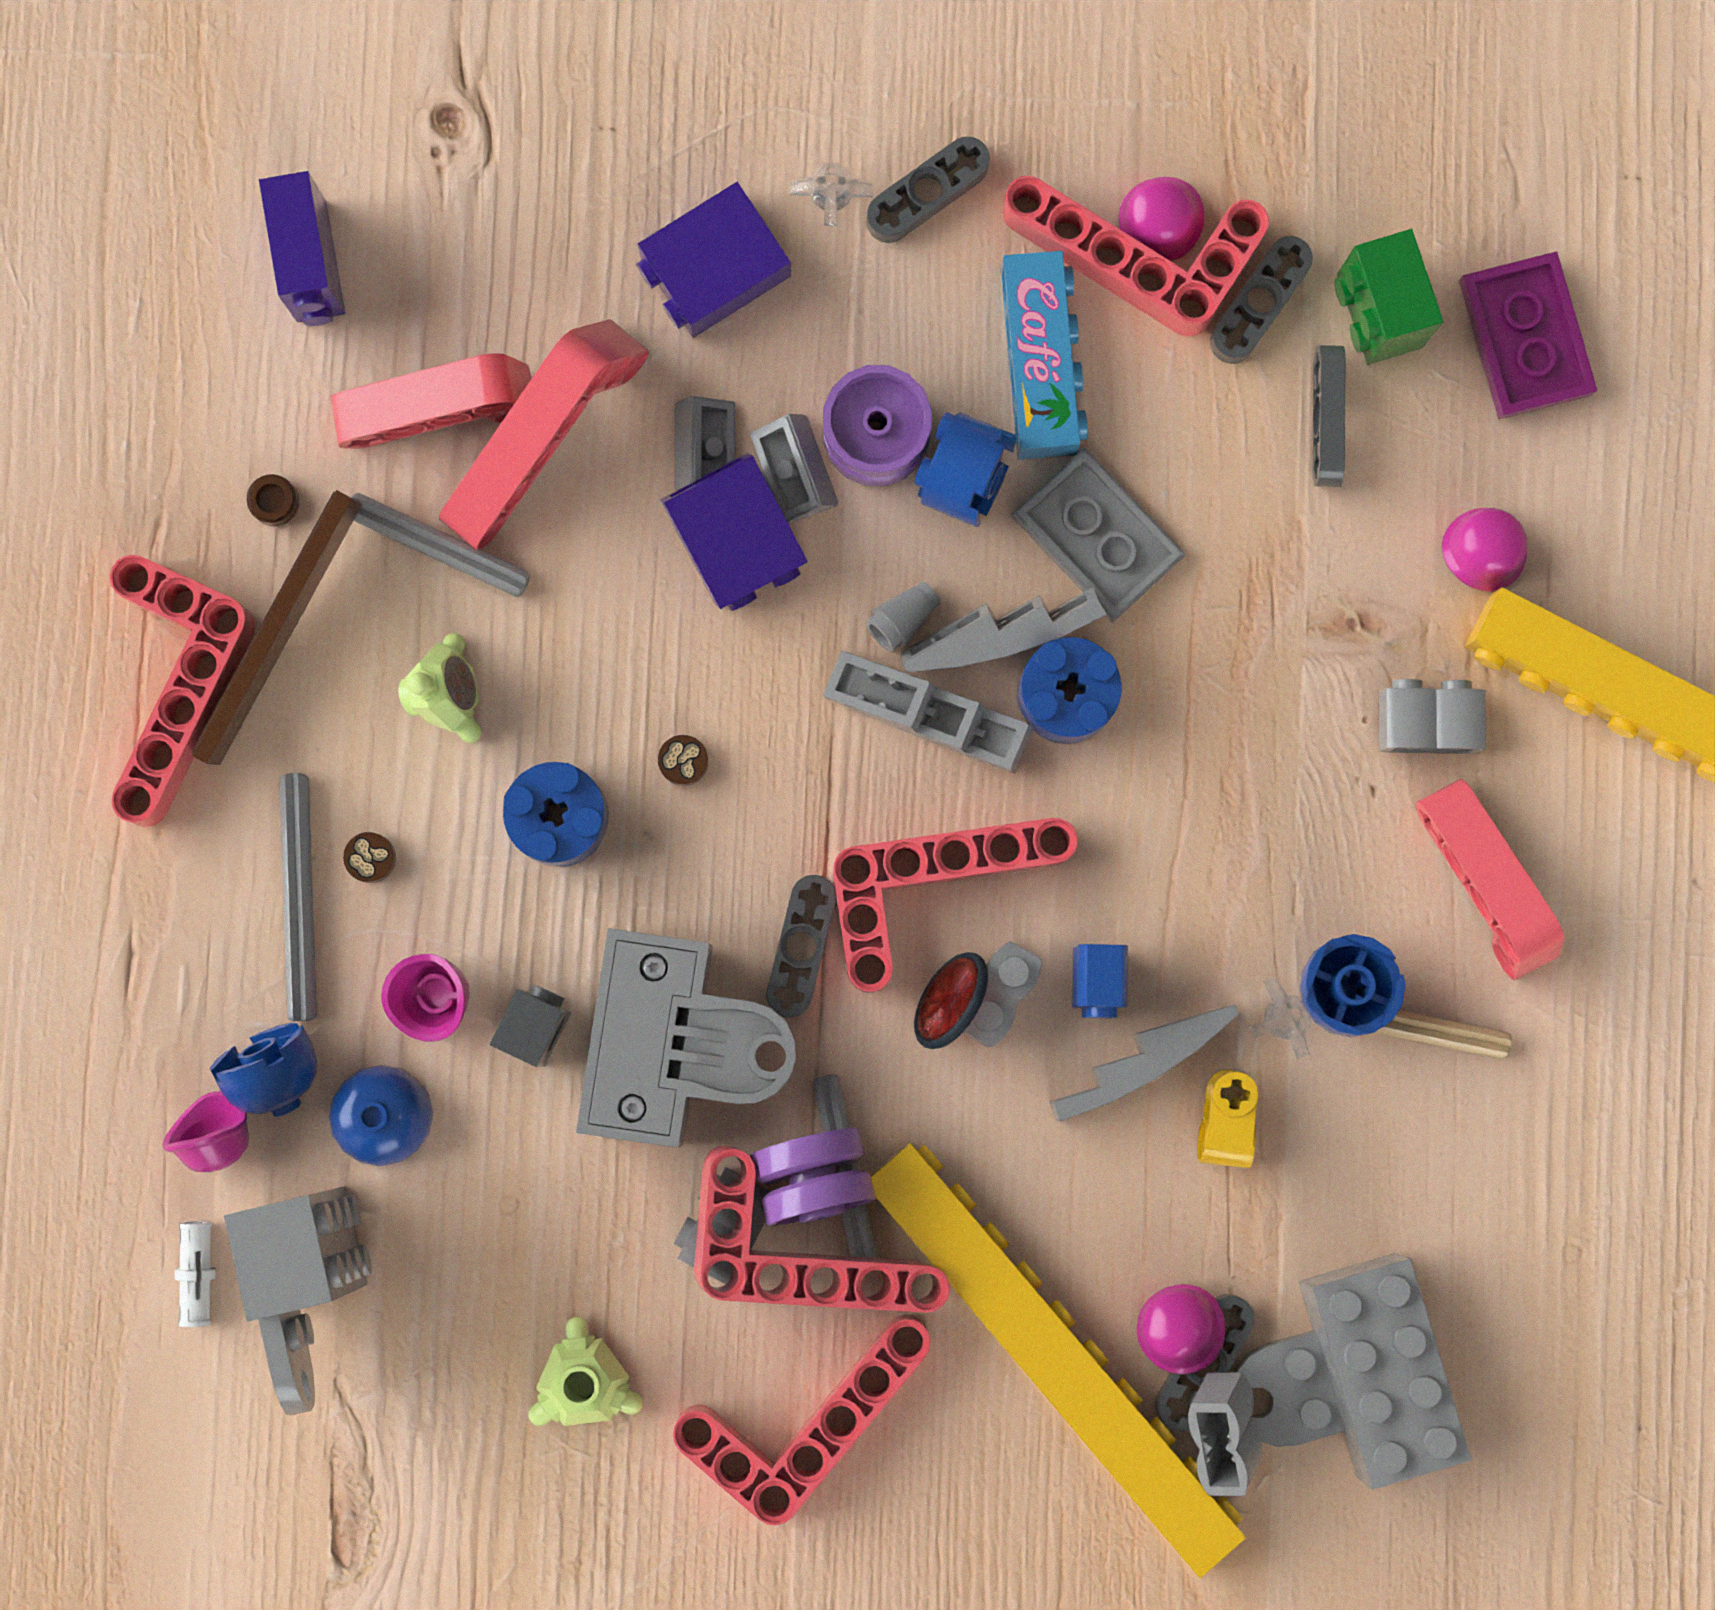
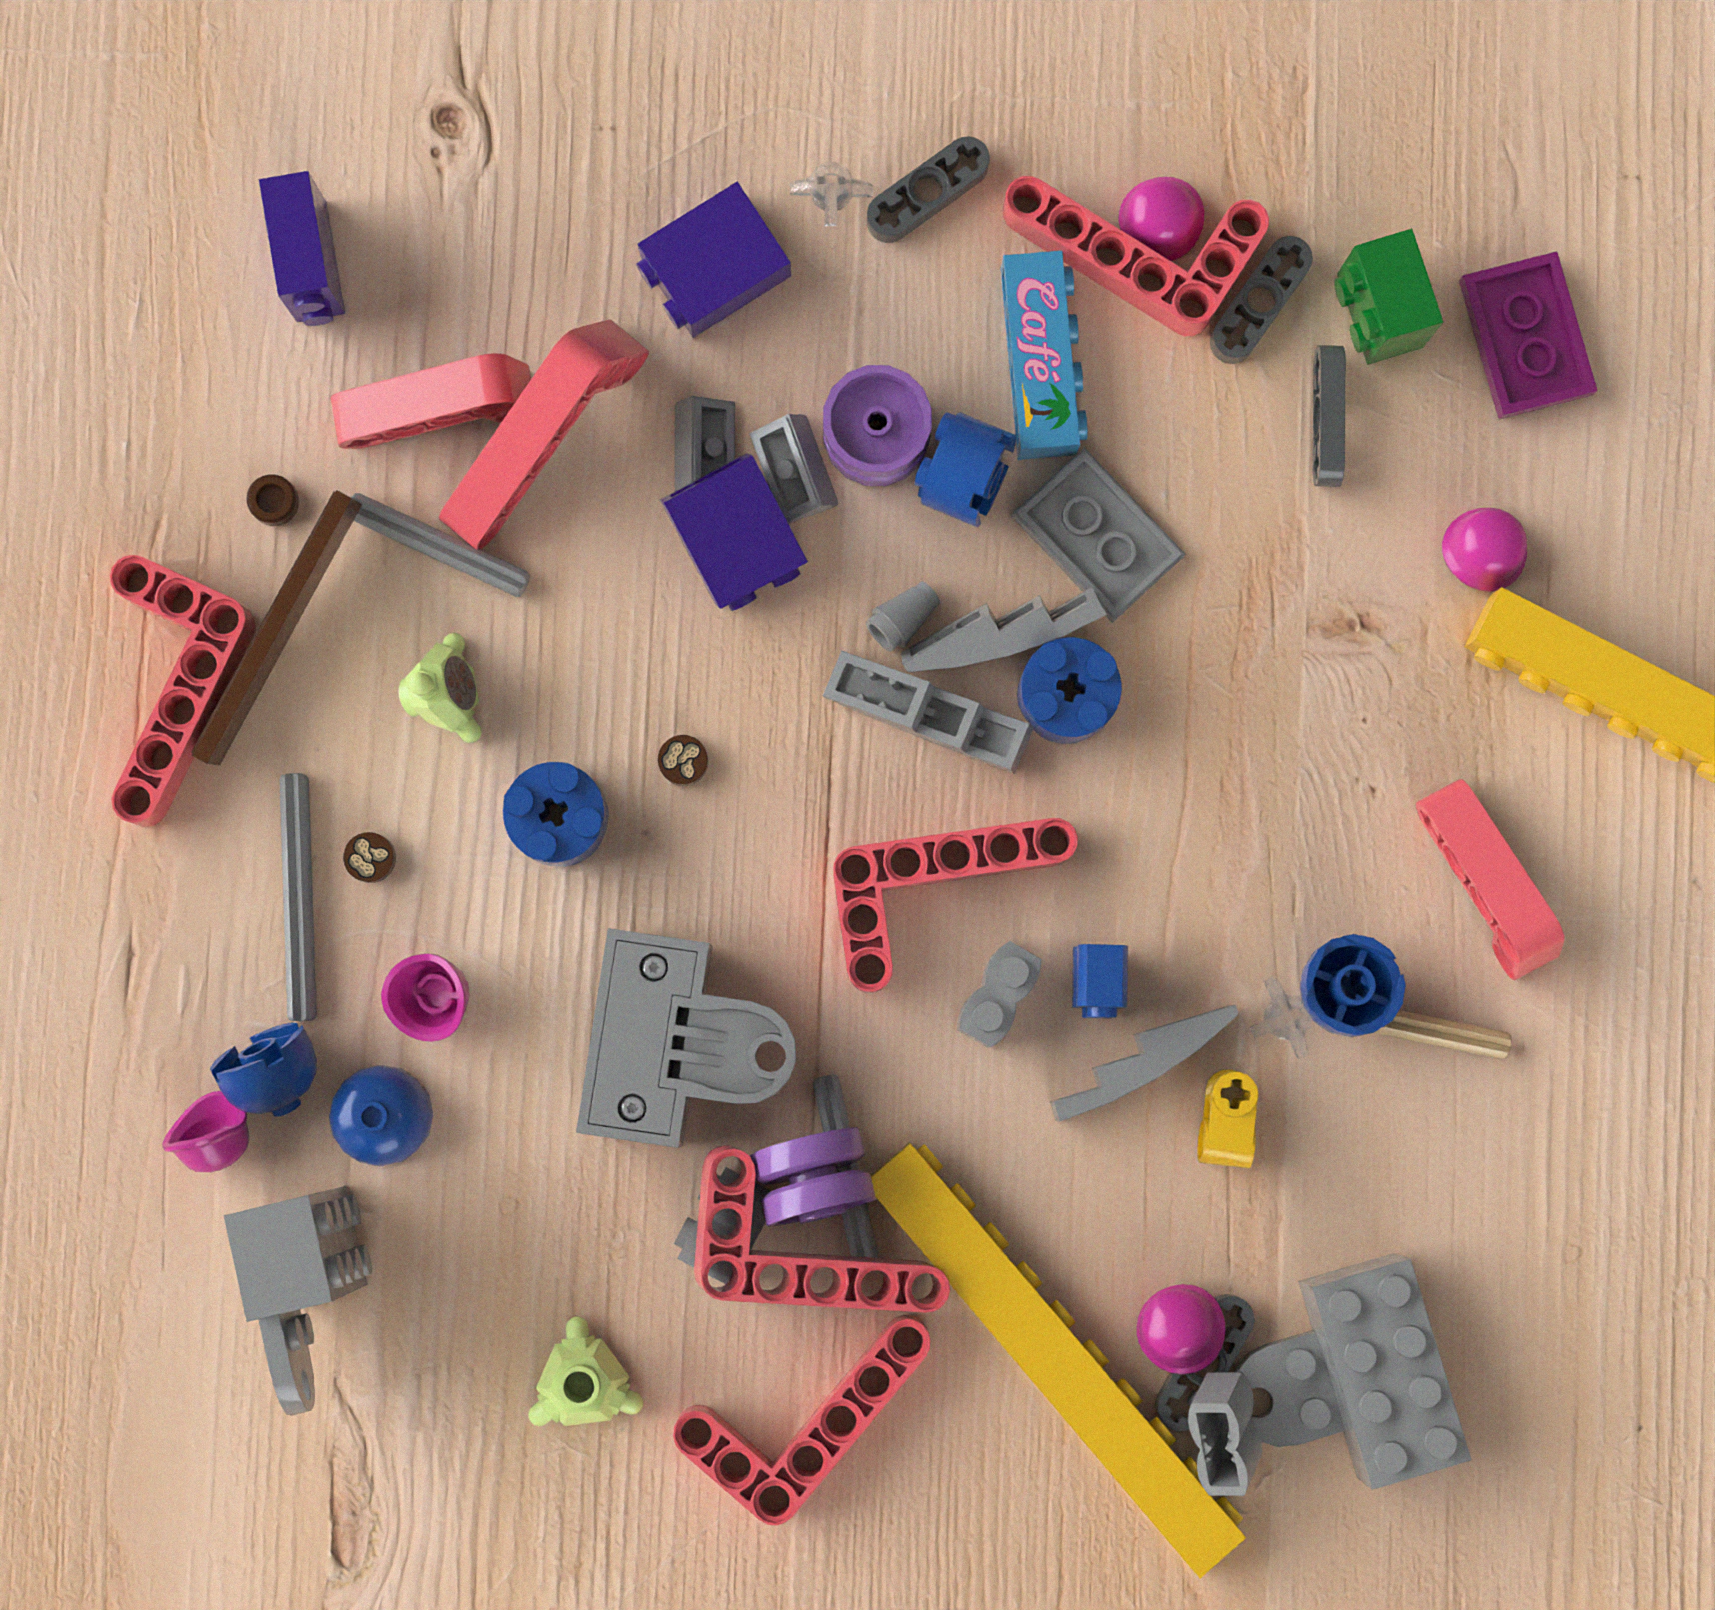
(195, 1273): white pin -> none
(531, 1025): dark grey brick -> none
(798, 906): dark grey beam -> none
(951, 1000): clear red wheel -> none
(1432, 719): light grey brick -> none

